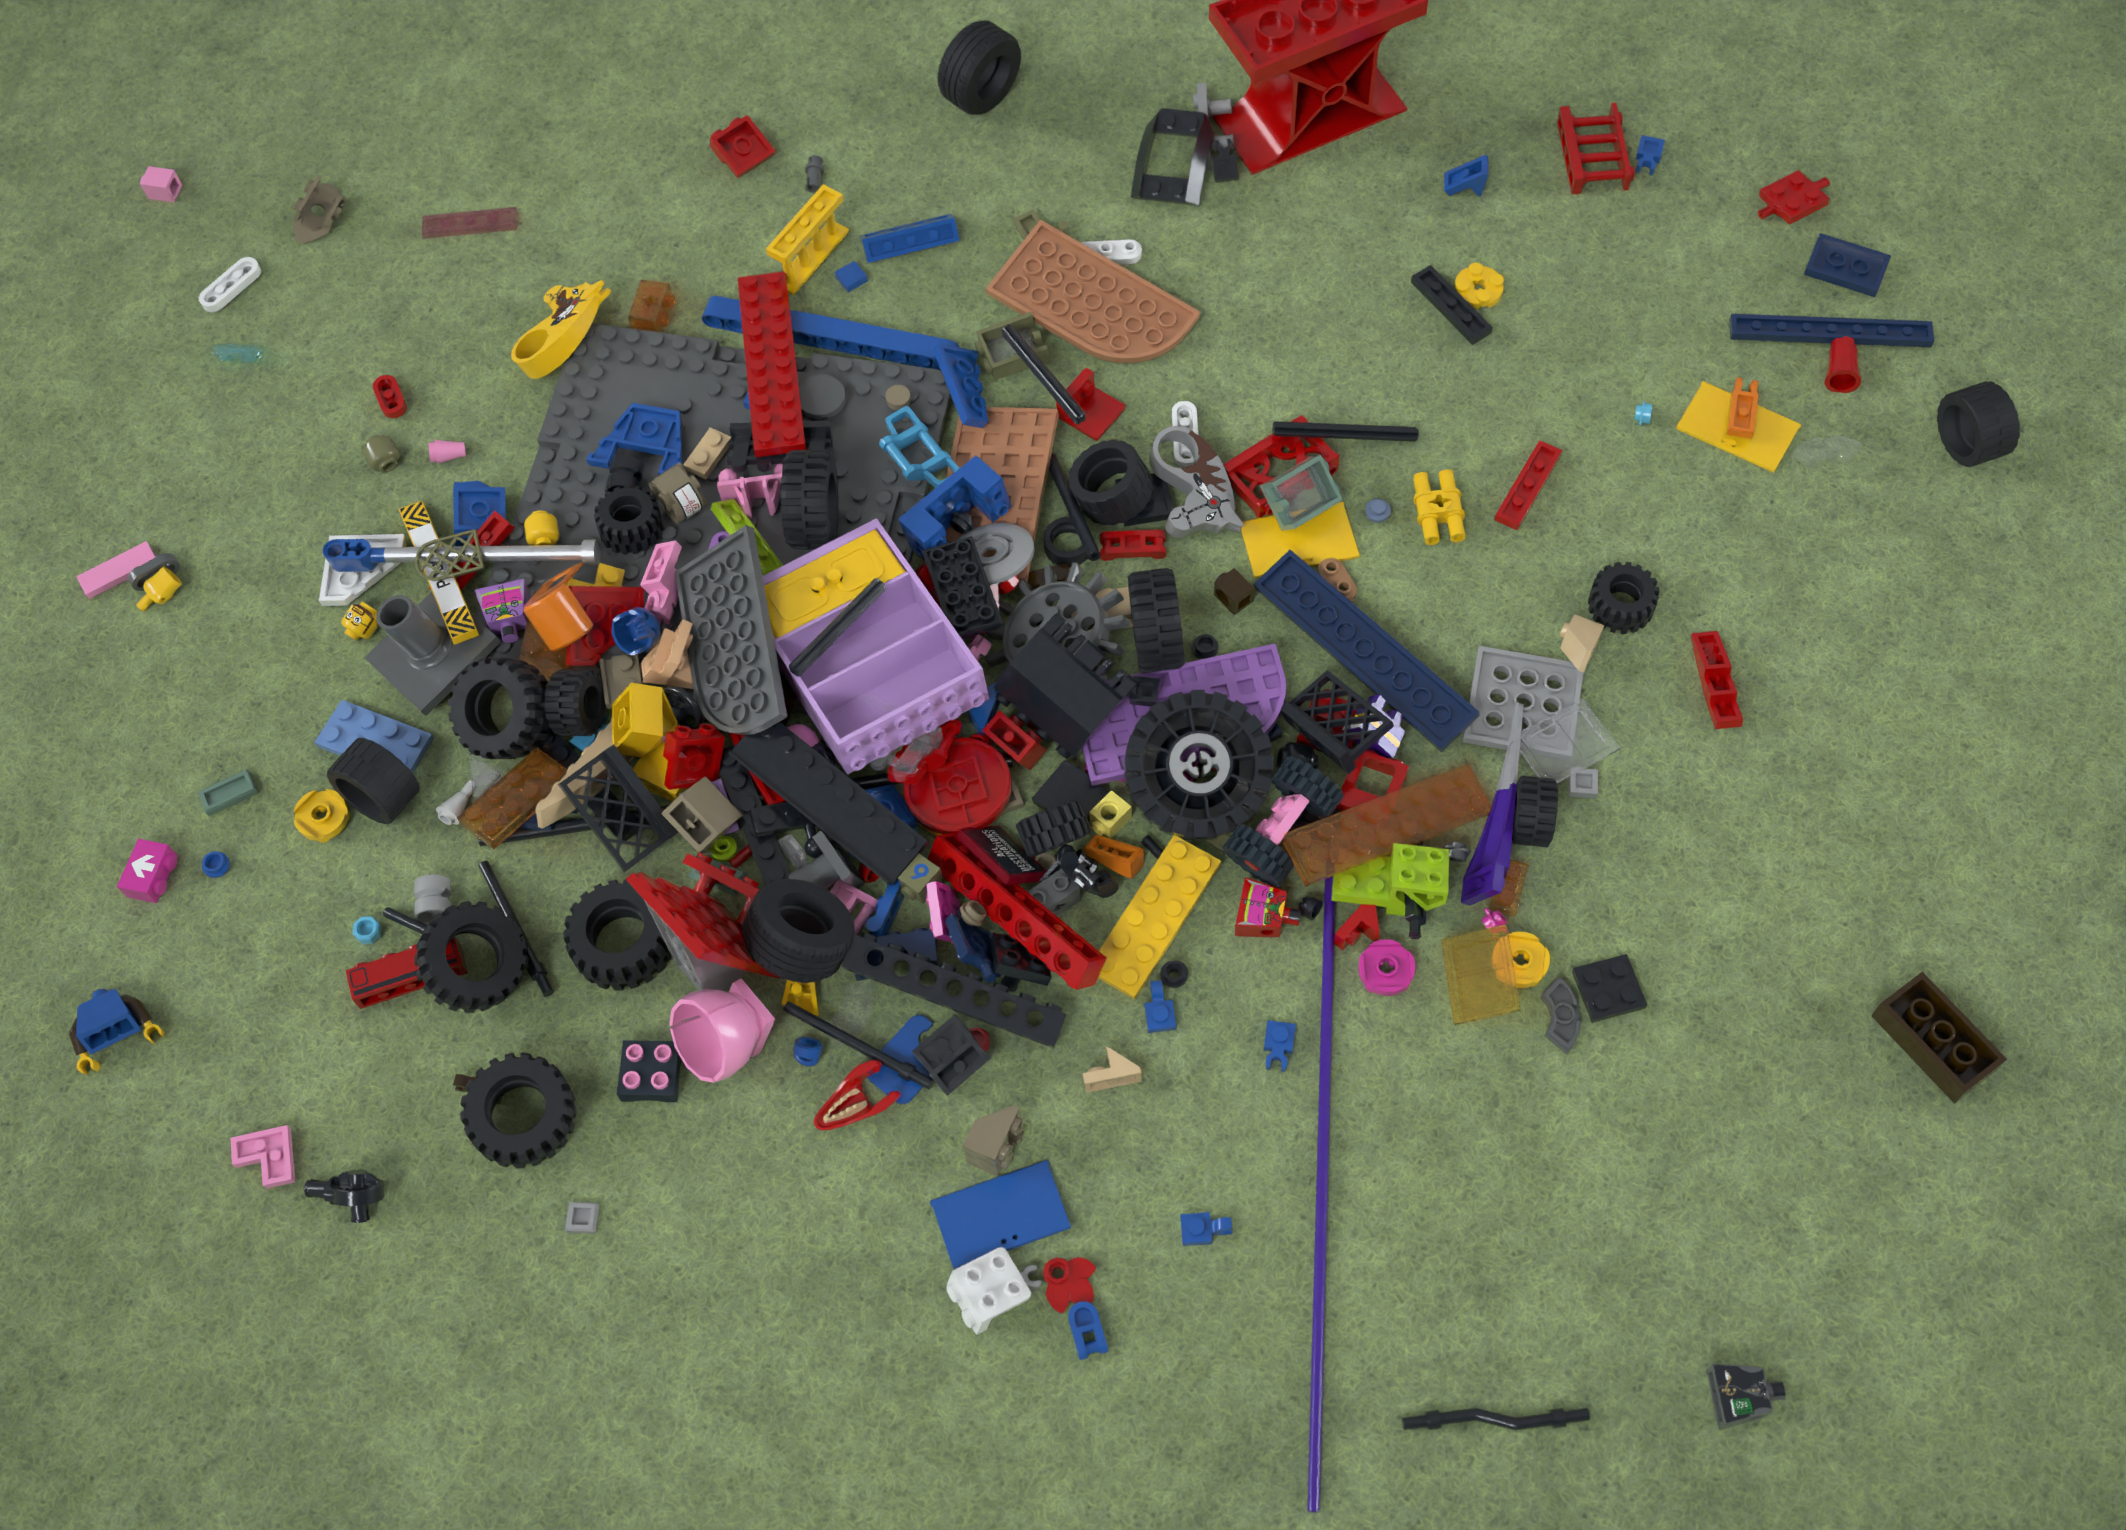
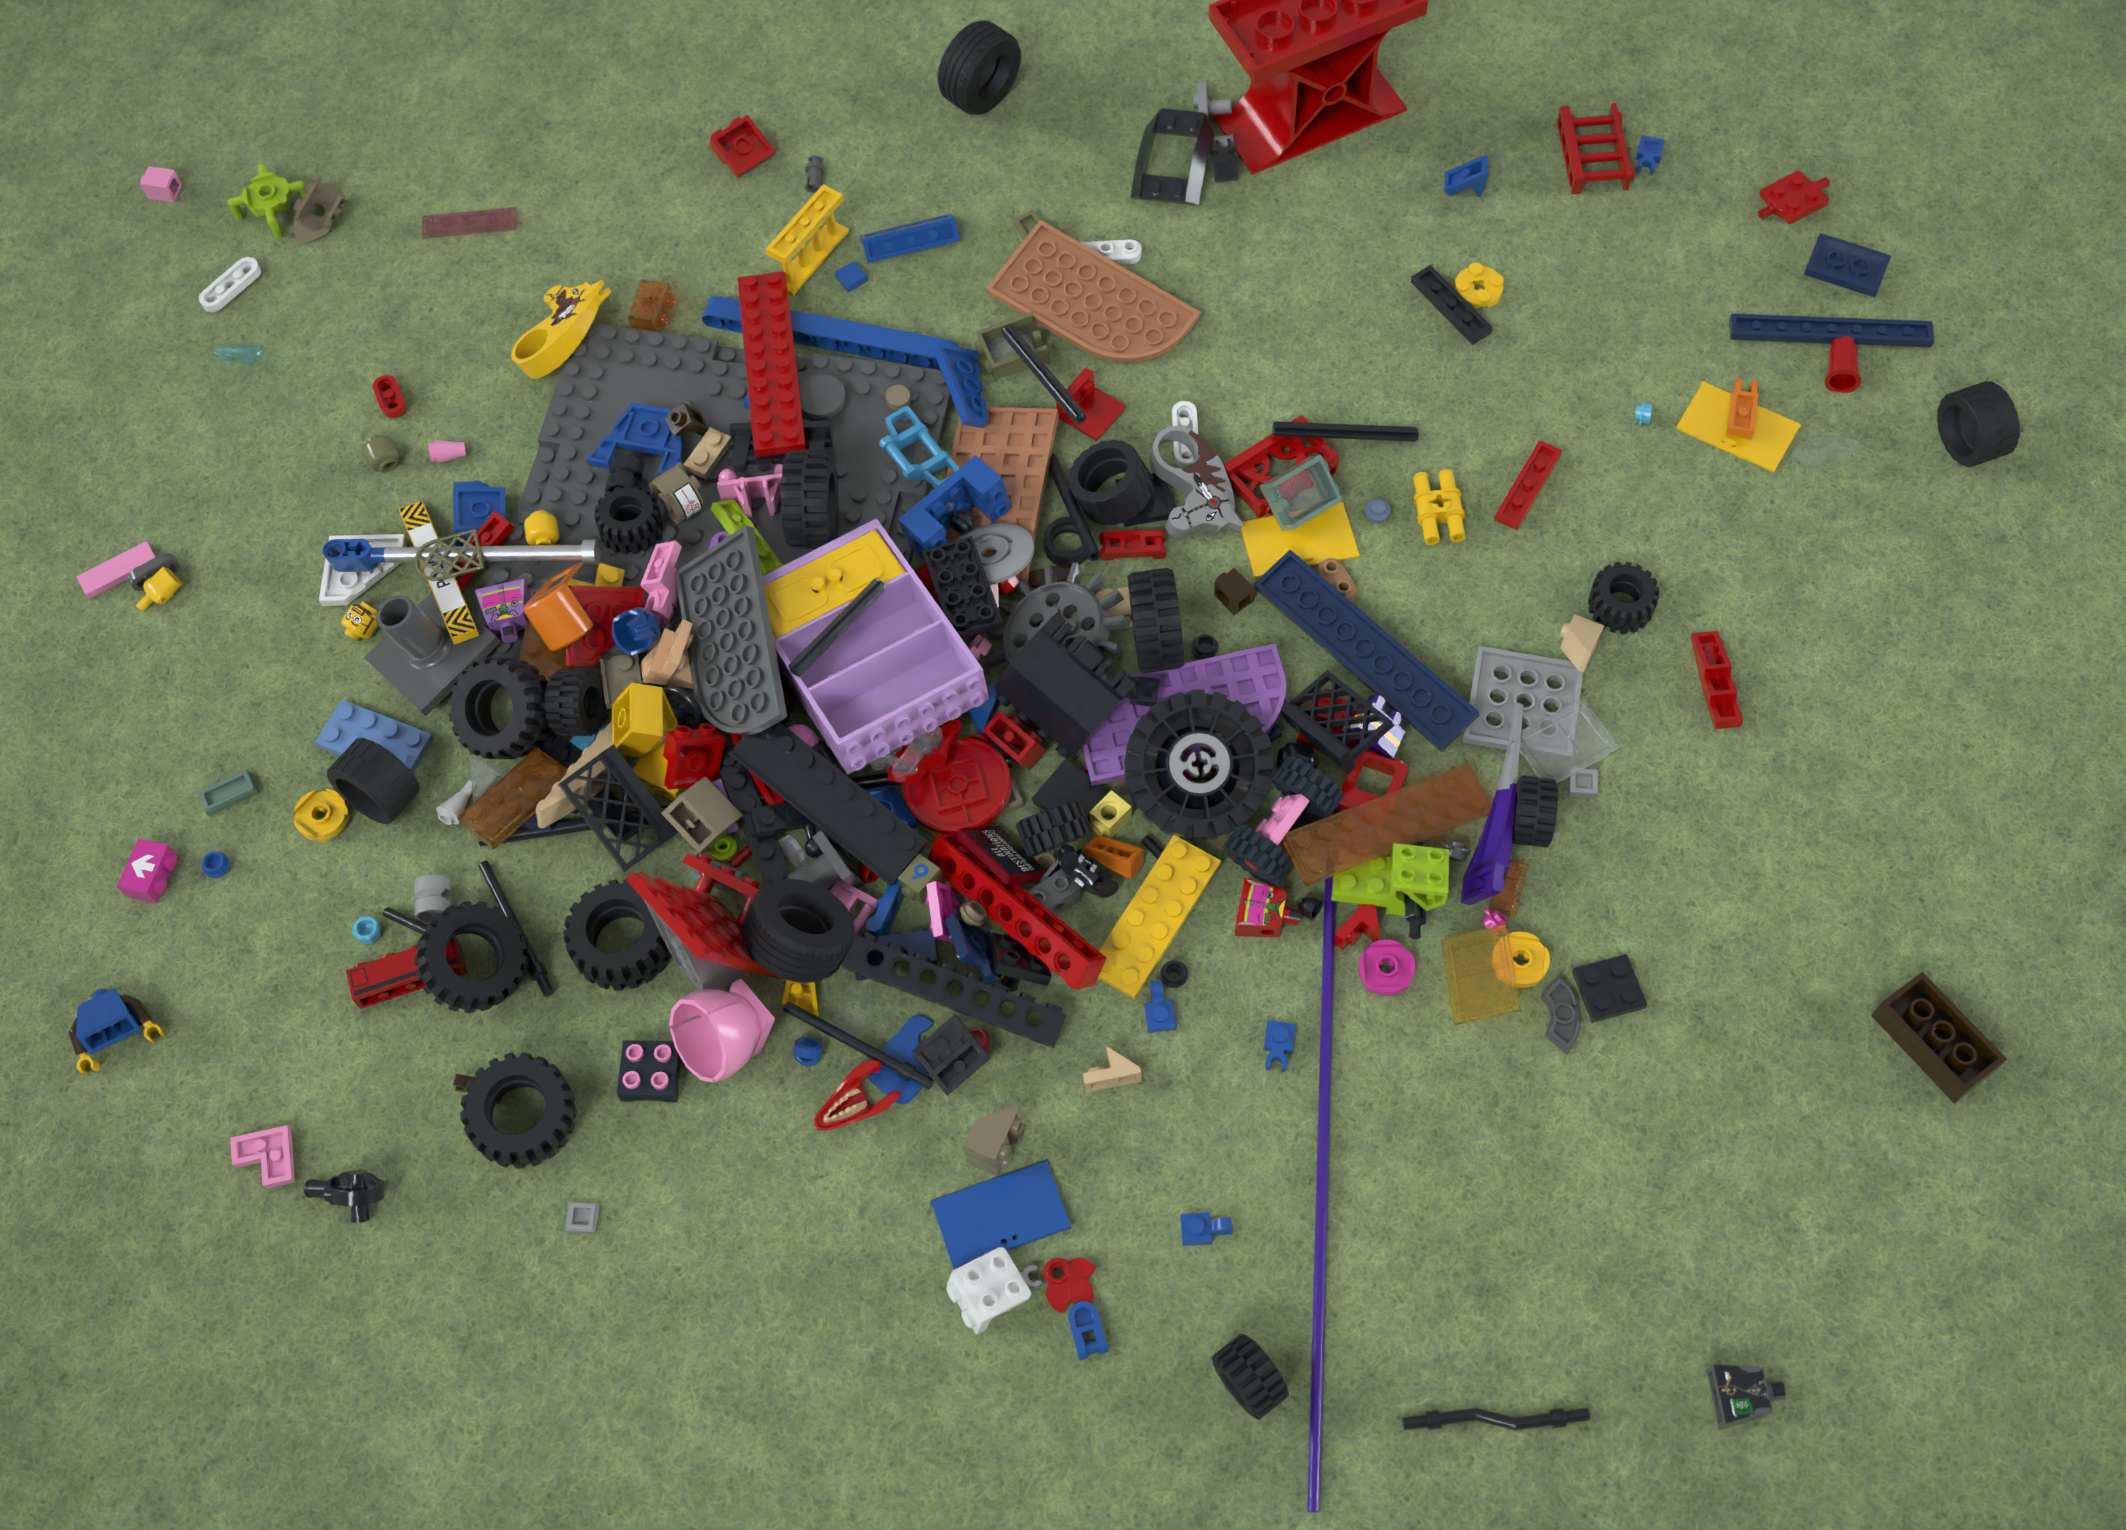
(266, 205): none -> lime plate
(684, 418): none -> dark brown bracket
(1250, 1376): none -> black tyre

